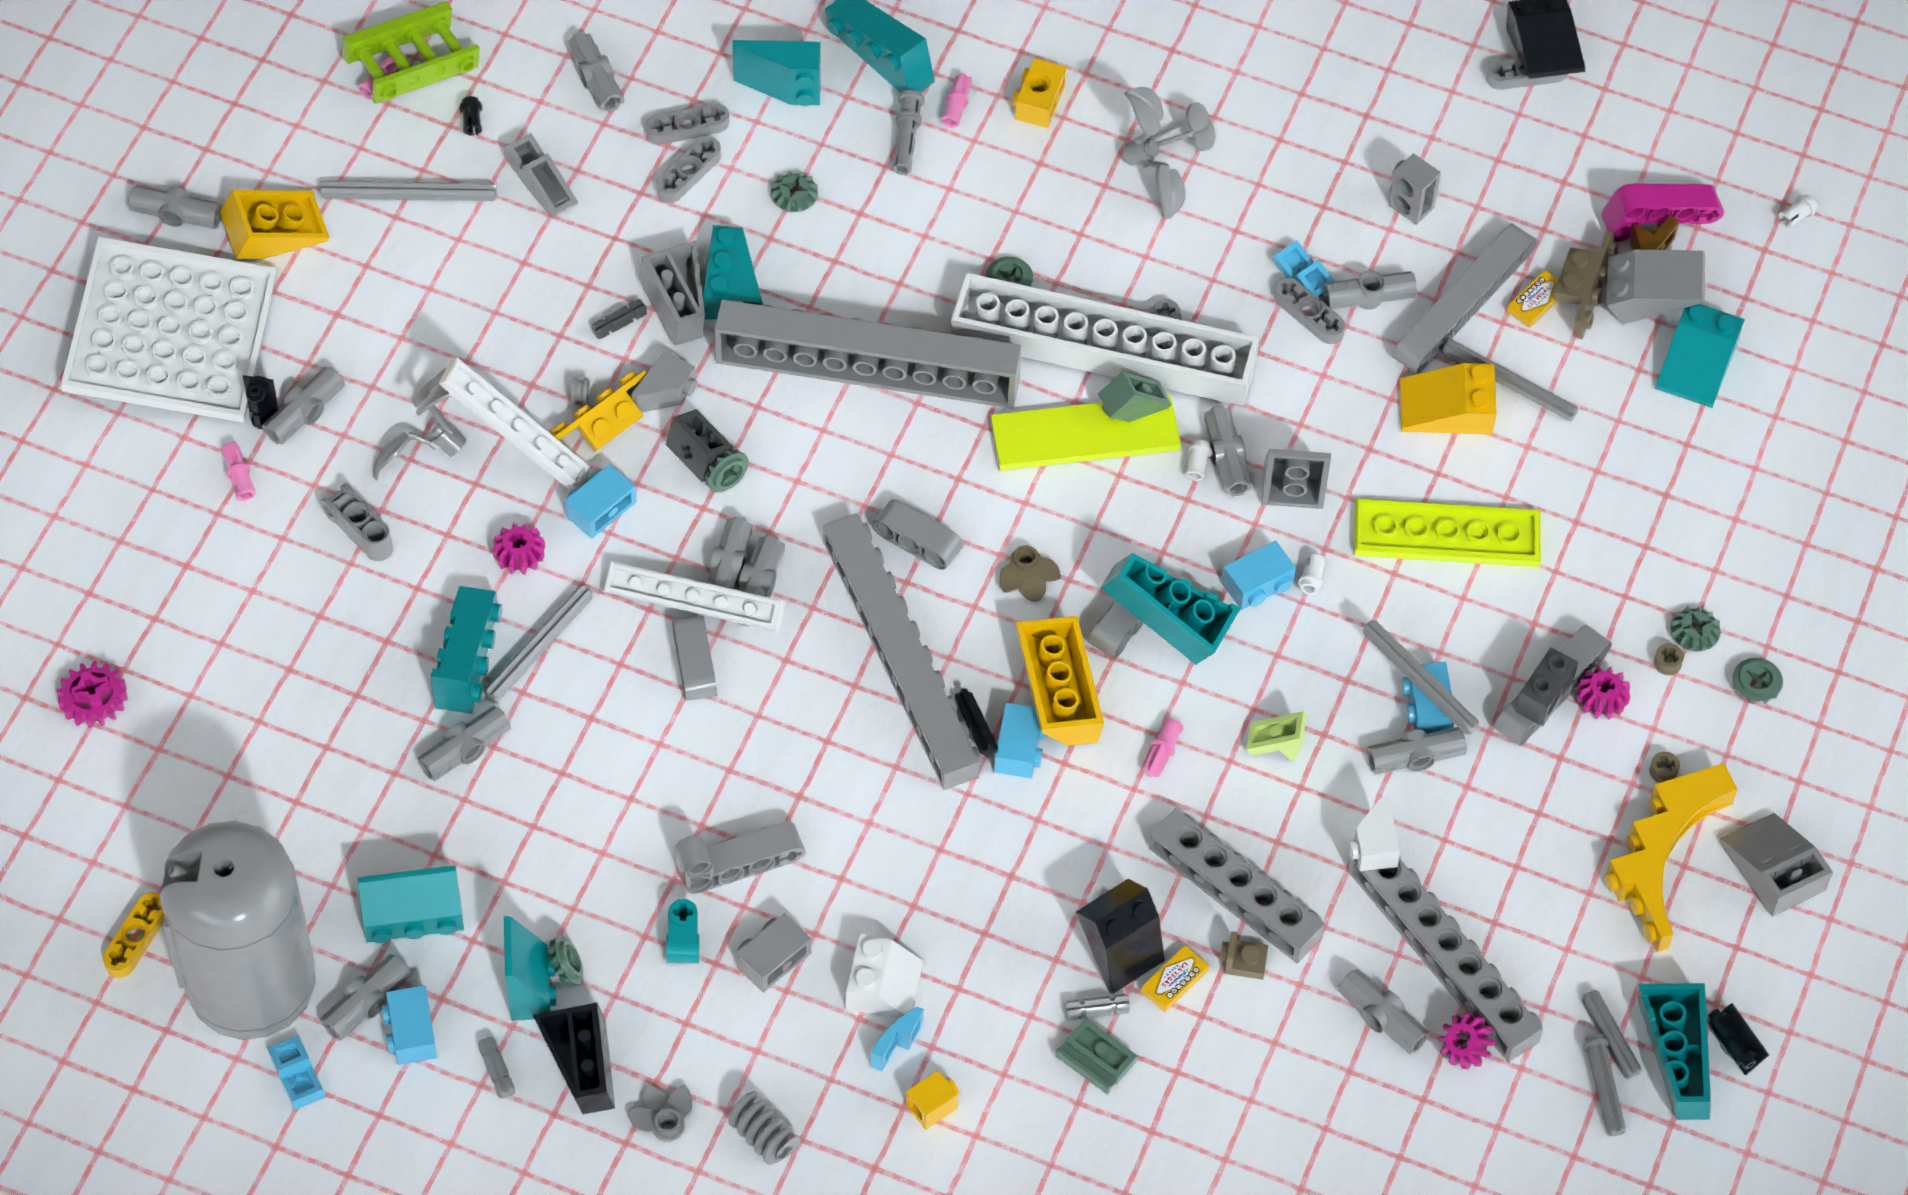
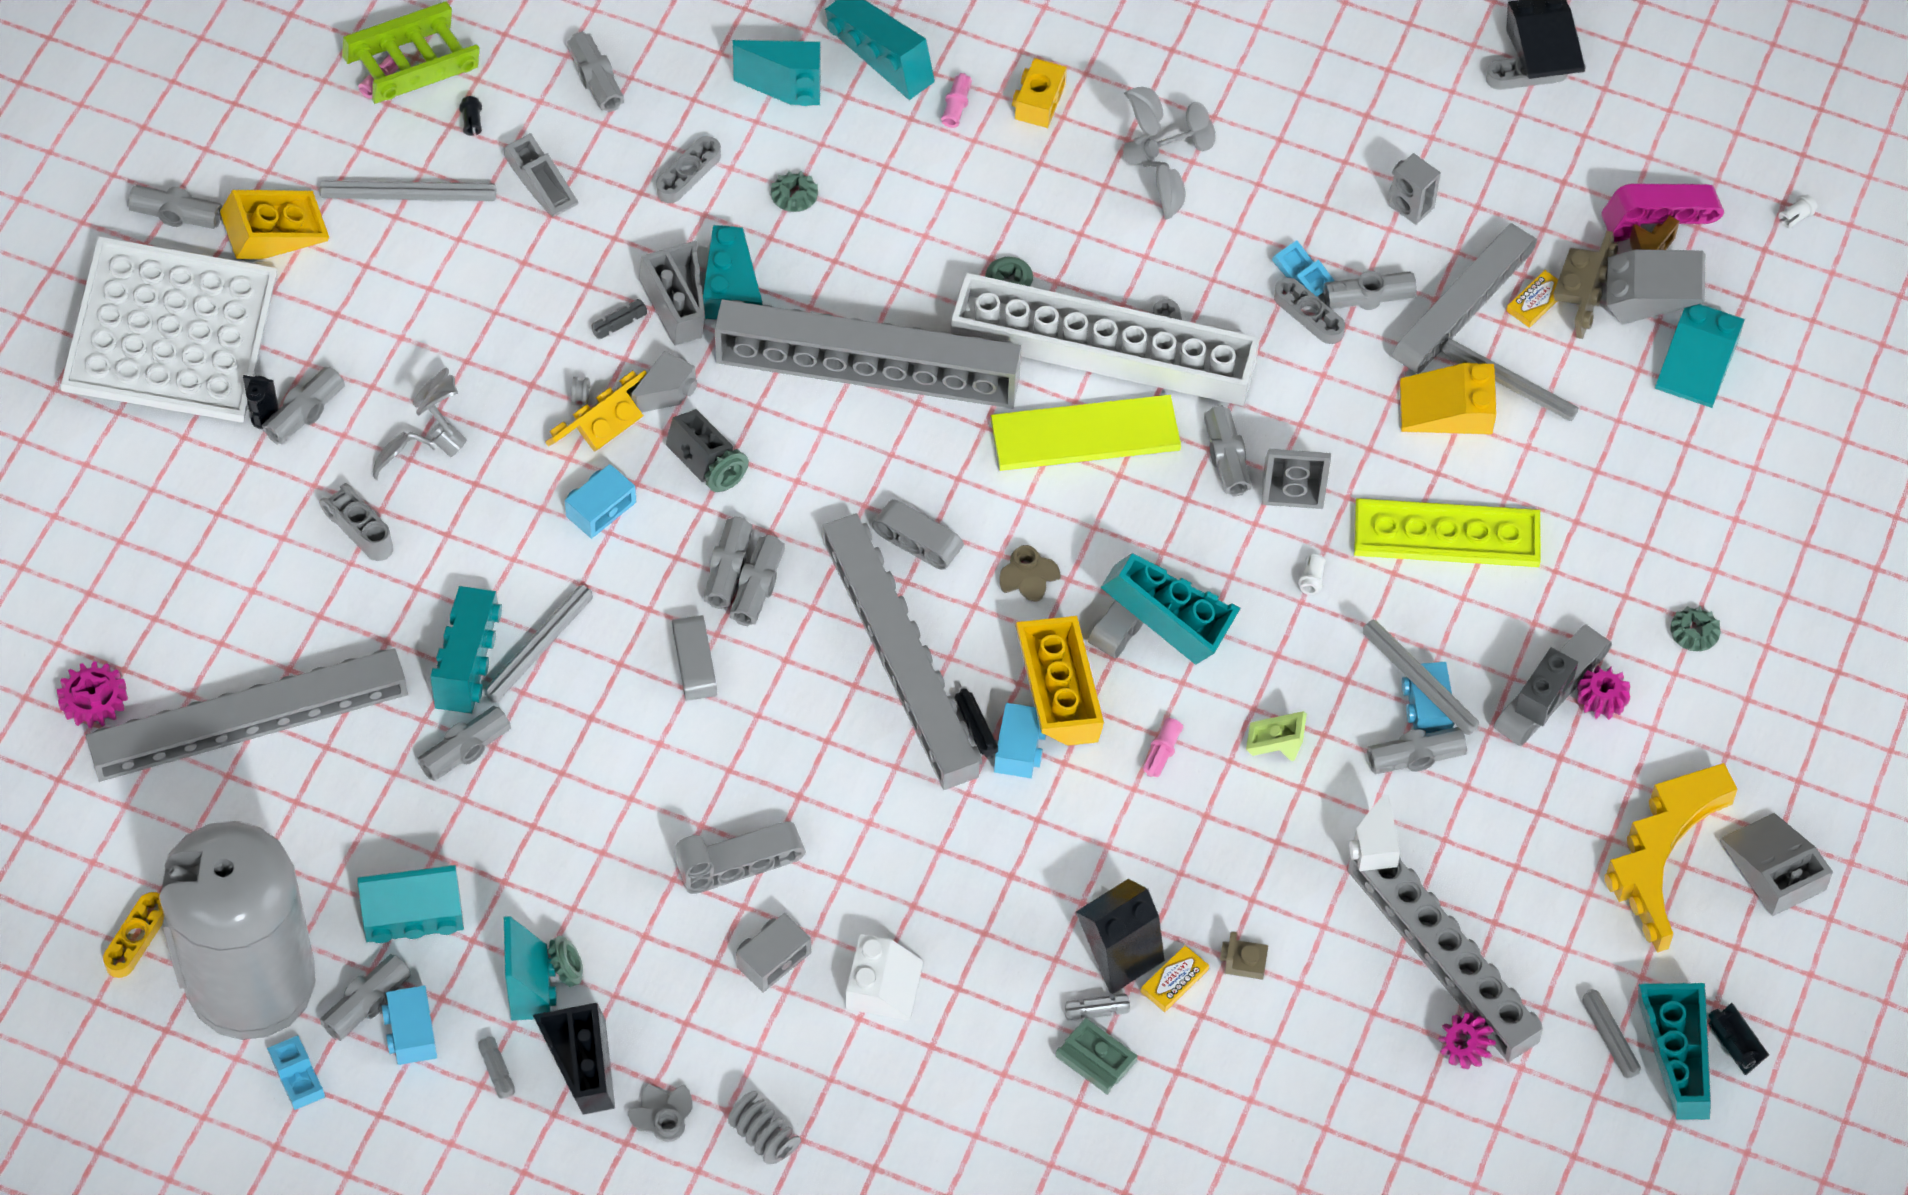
(238, 472): bright pink axle -> none
(246, 714): none -> light grey brick
(514, 424): white tile -> none
(519, 548): dark pink gear -> none
(682, 936): teal piece -> none
(694, 596): white tile -> none
(695, 114): light grey beam -> none
(899, 1033): medium azure slope -> none
(908, 121): light grey pin -> none
(932, 1099): yellow brick -> none
(1133, 397): sand green slope -> none
(1199, 455): white pin -> none
(1241, 901): light grey brick -> none
(1258, 575): medium azure brick -> none
(1383, 1011): light grey piece -> none
(1596, 1047): light grey axle -> none
(1668, 650): dark tan bush -> none
(1670, 761): dark tan bush -> none
(1753, 669): sand green gear -> none

